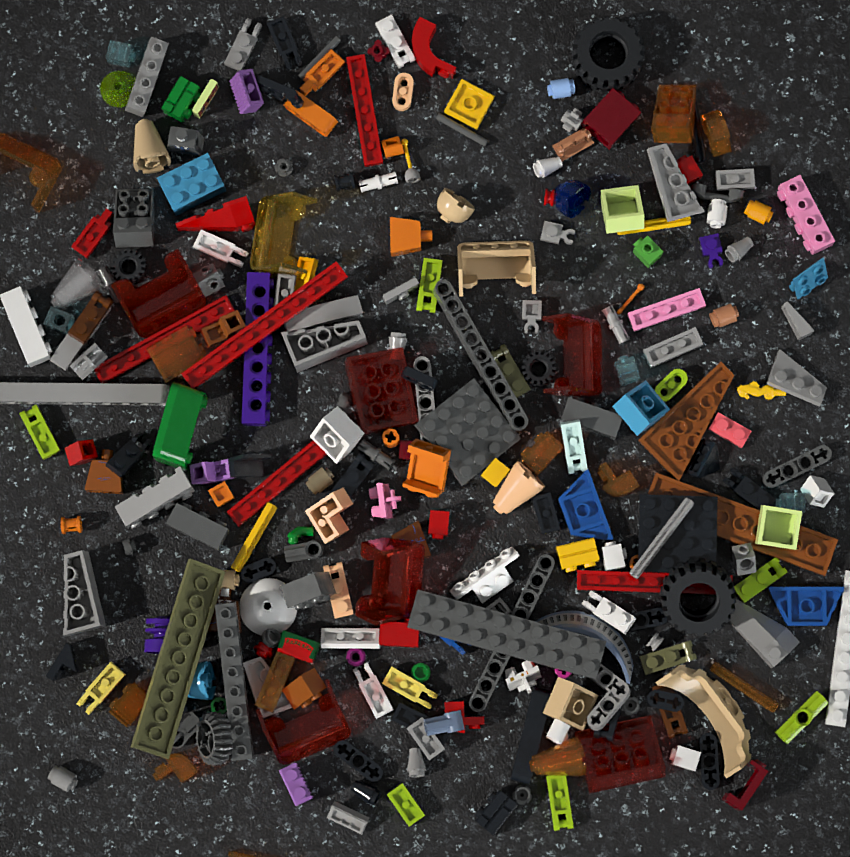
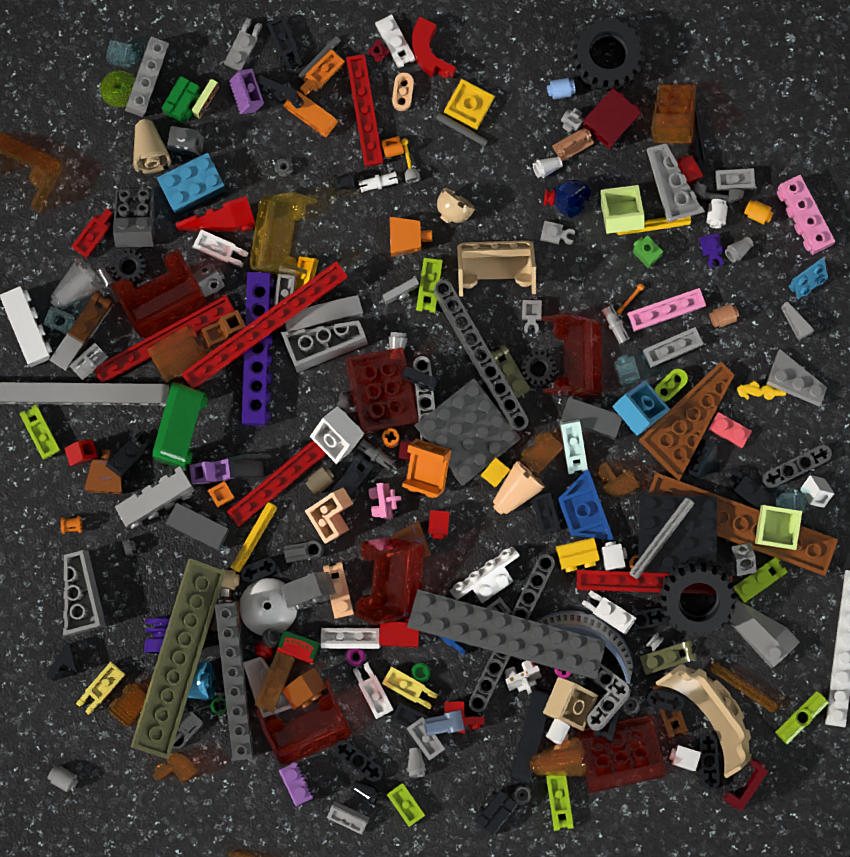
(214, 738): dark grey gear -> none
(298, 532): green arm -> none
(717, 132): clear orange brick -> none
(806, 604): blue wing -> none

